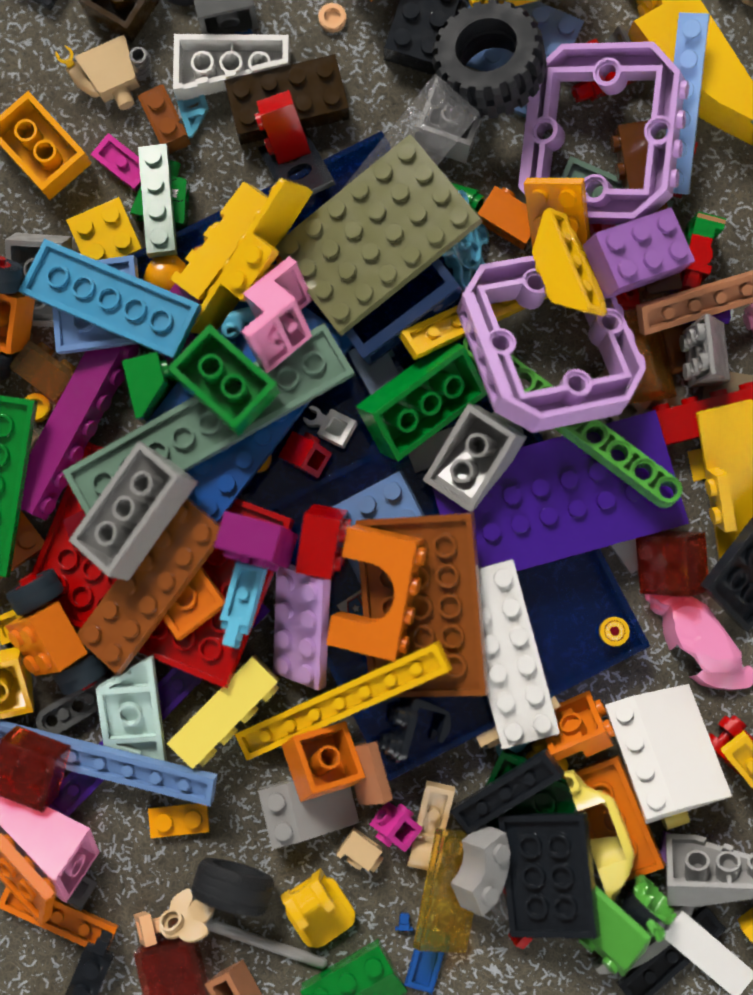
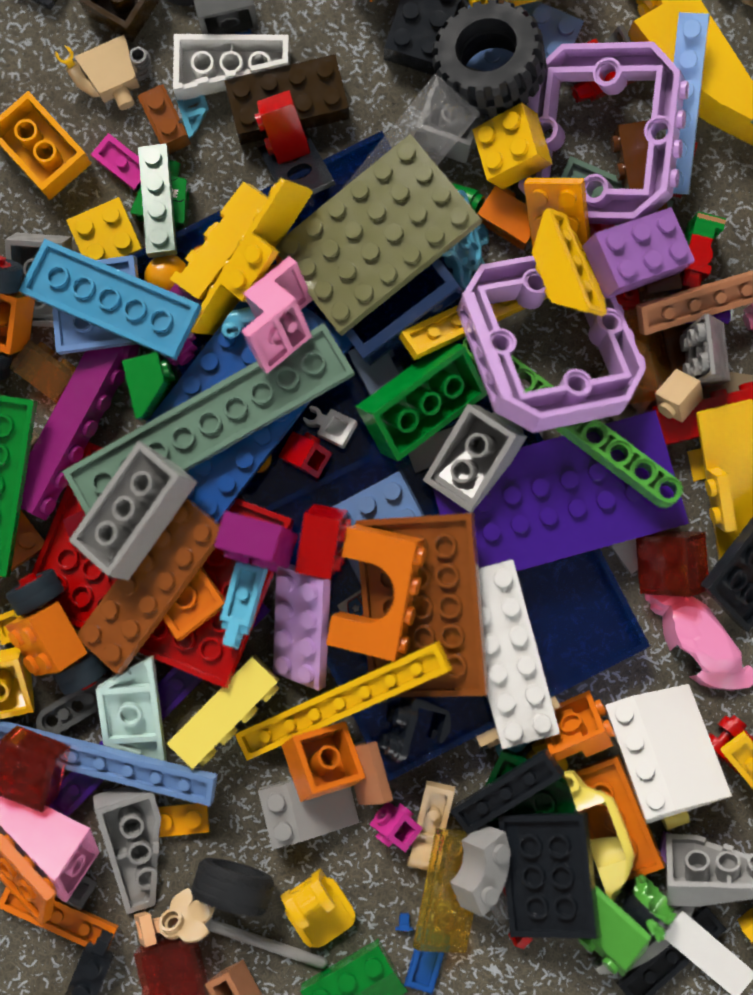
(43, 406): yellow tile -> none
(131, 836): none -> light grey wedge
(224, 380): green brick -> none
(332, 17): light nougat tile -> none
(361, 851): tan brick -> none
(512, 146): none -> yellow brick
(614, 631): yellow tile -> none
(679, 395): none -> tan brick

